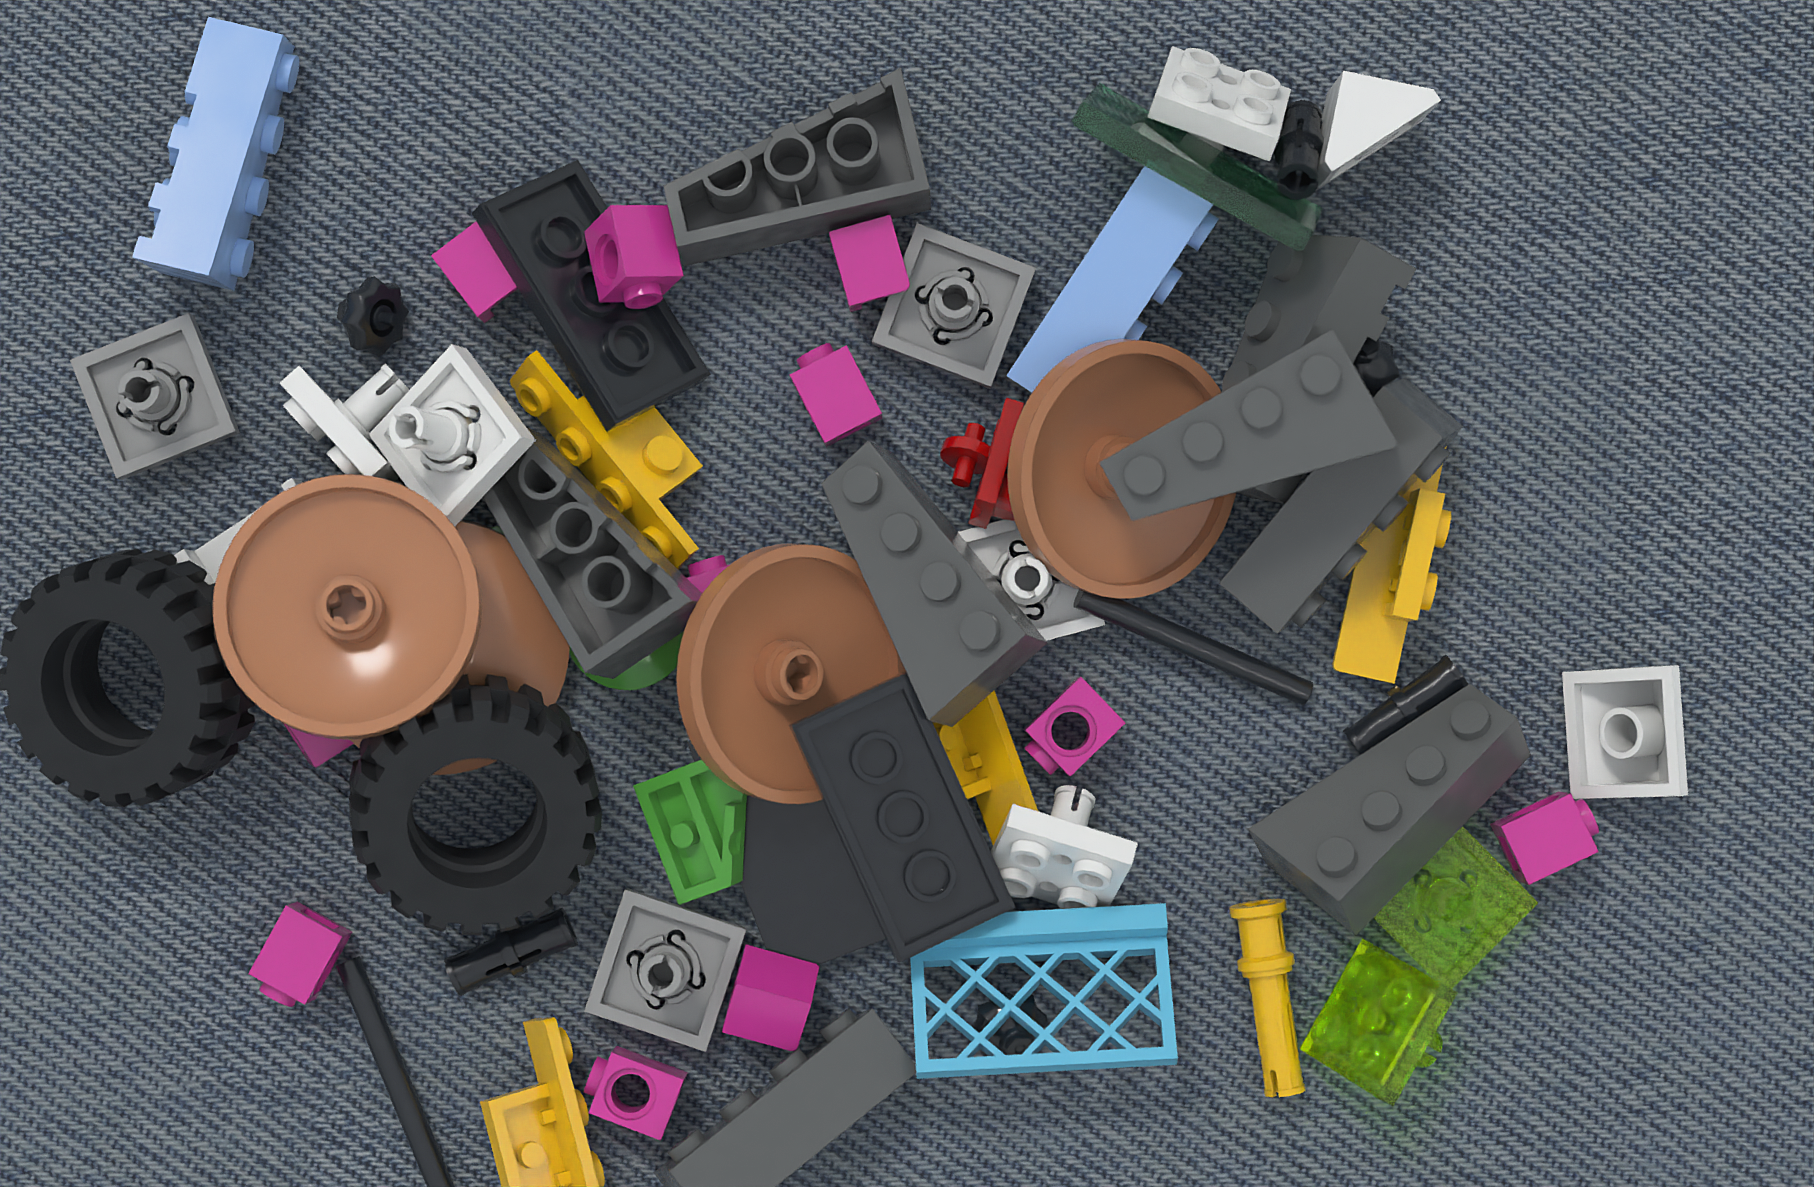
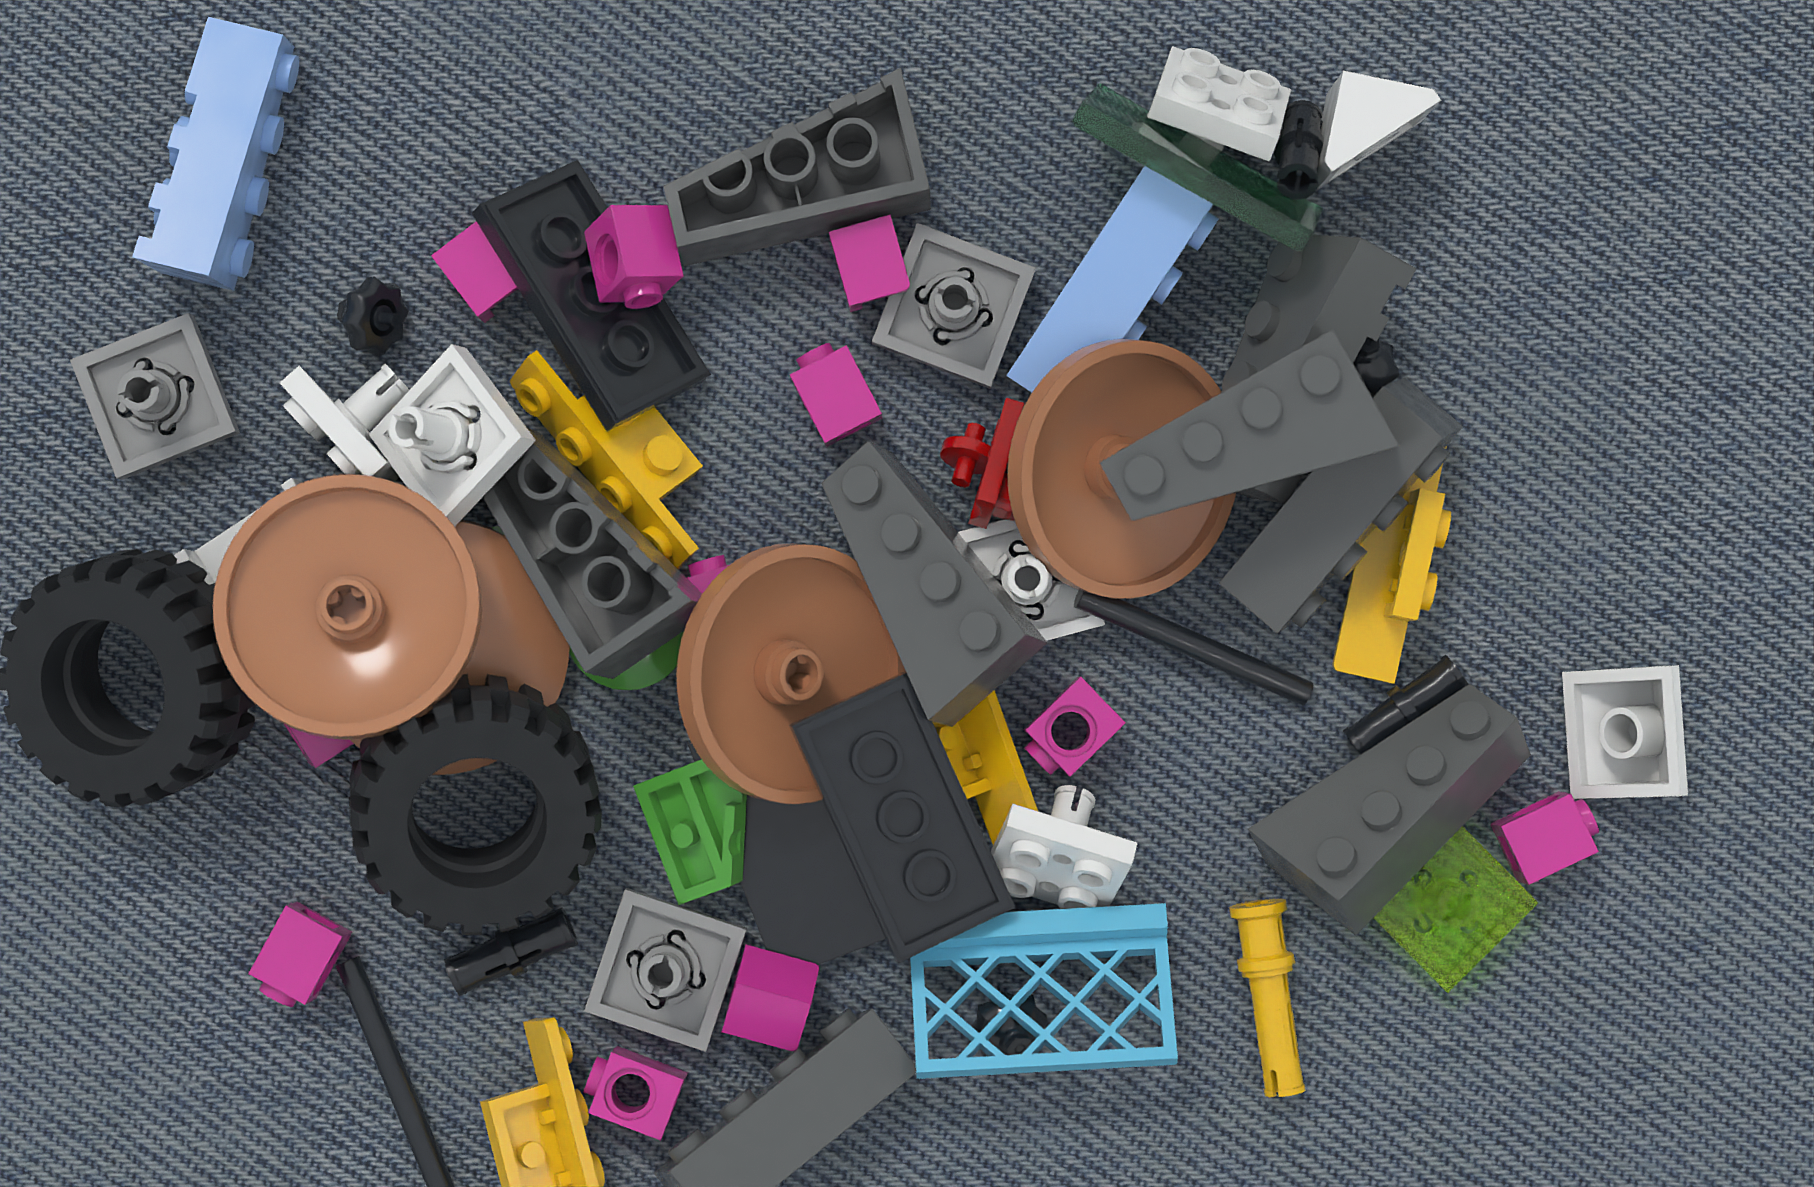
(1389, 1026): clear neon green plate -> none

